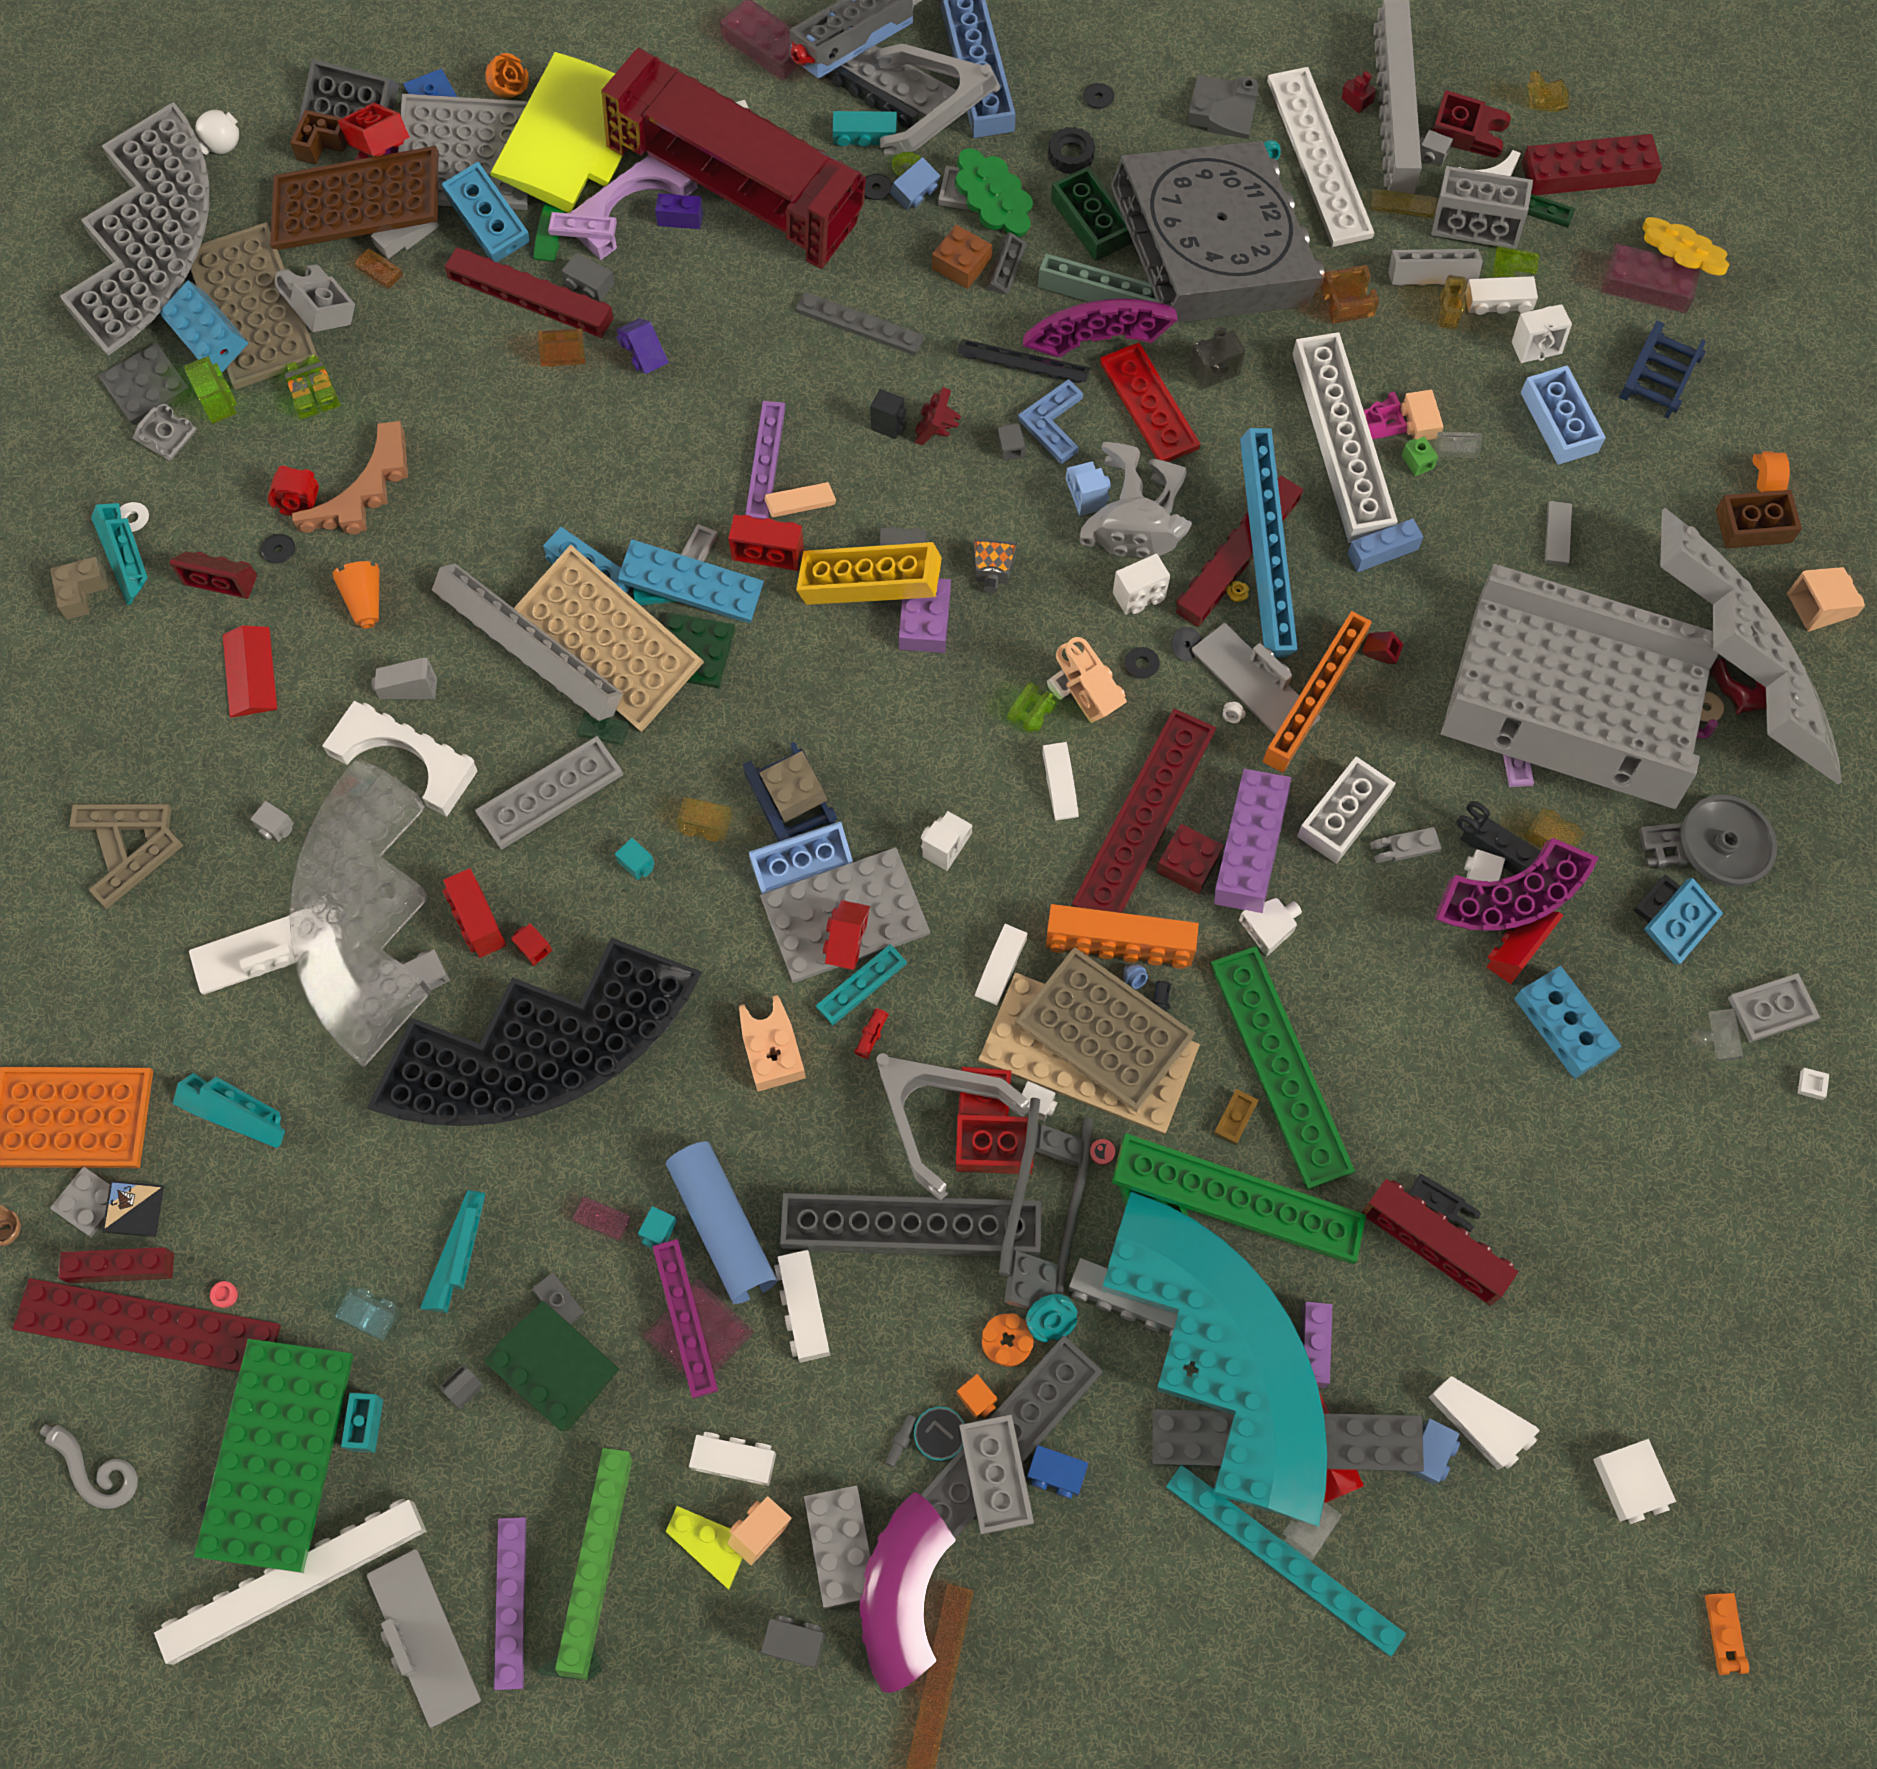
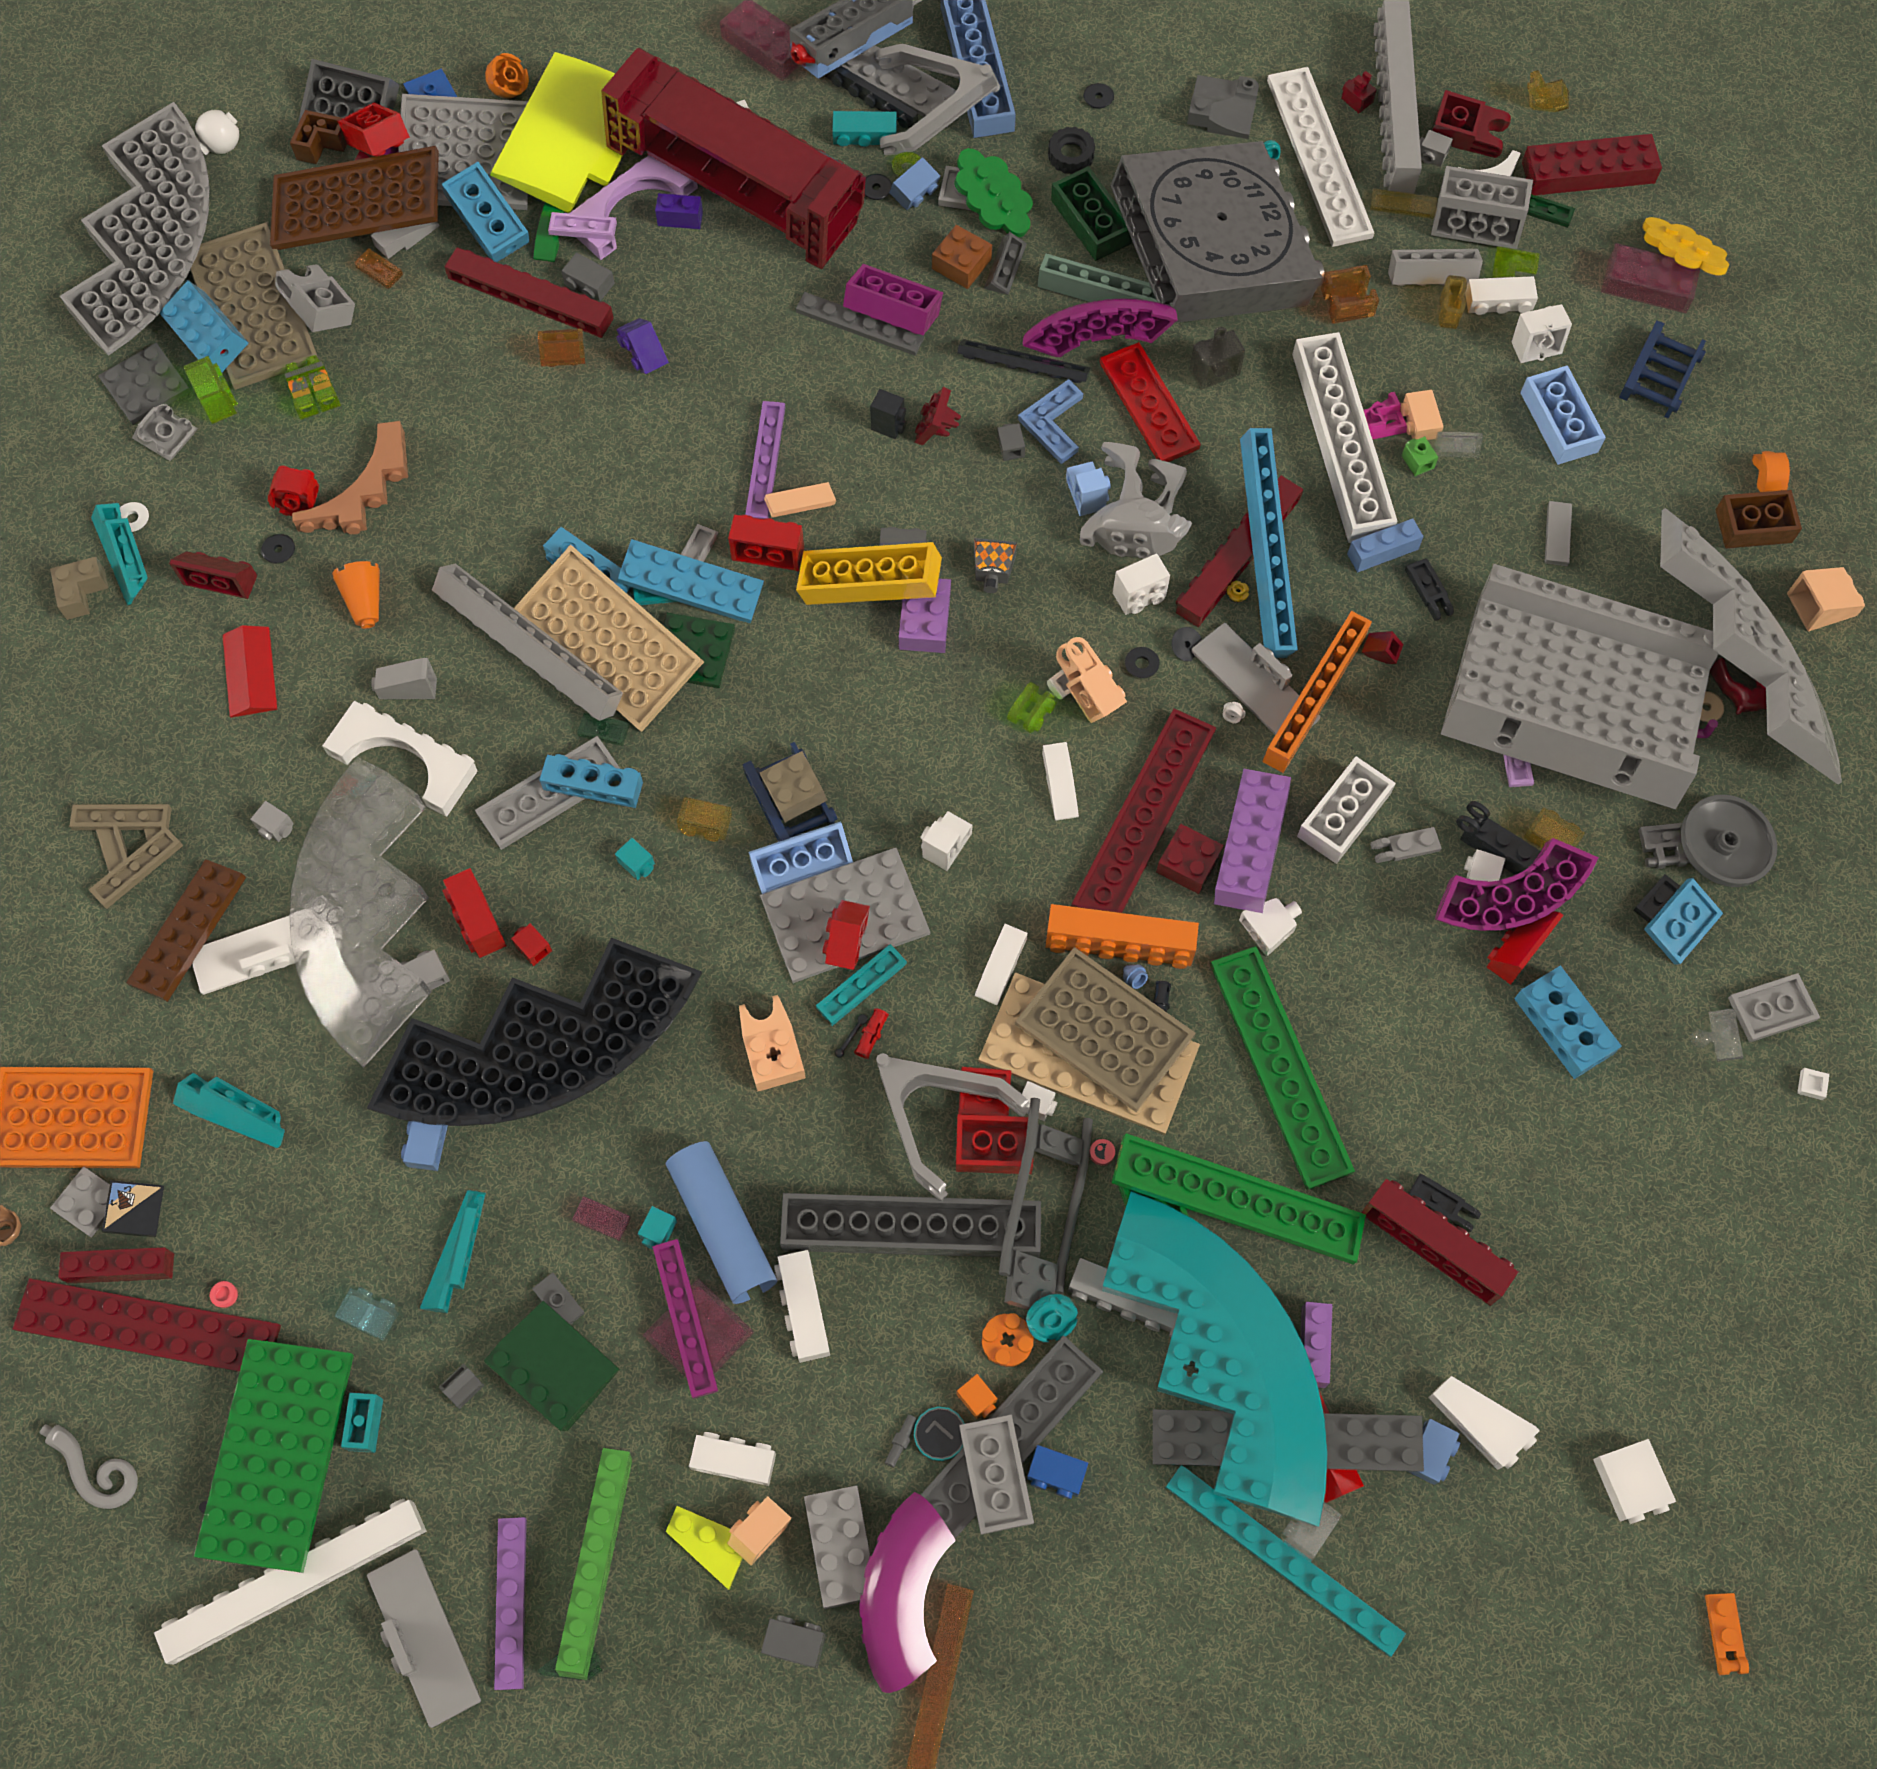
(186, 930): none -> reddish brown plate
(423, 1145): none -> medium blue brick
(624, 794): none -> dark azure brick
(862, 1019): none -> black hinge
(892, 299): none -> magenta brick
(1236, 1117): pearl gold plate -> none
(1429, 588): none -> black hinge

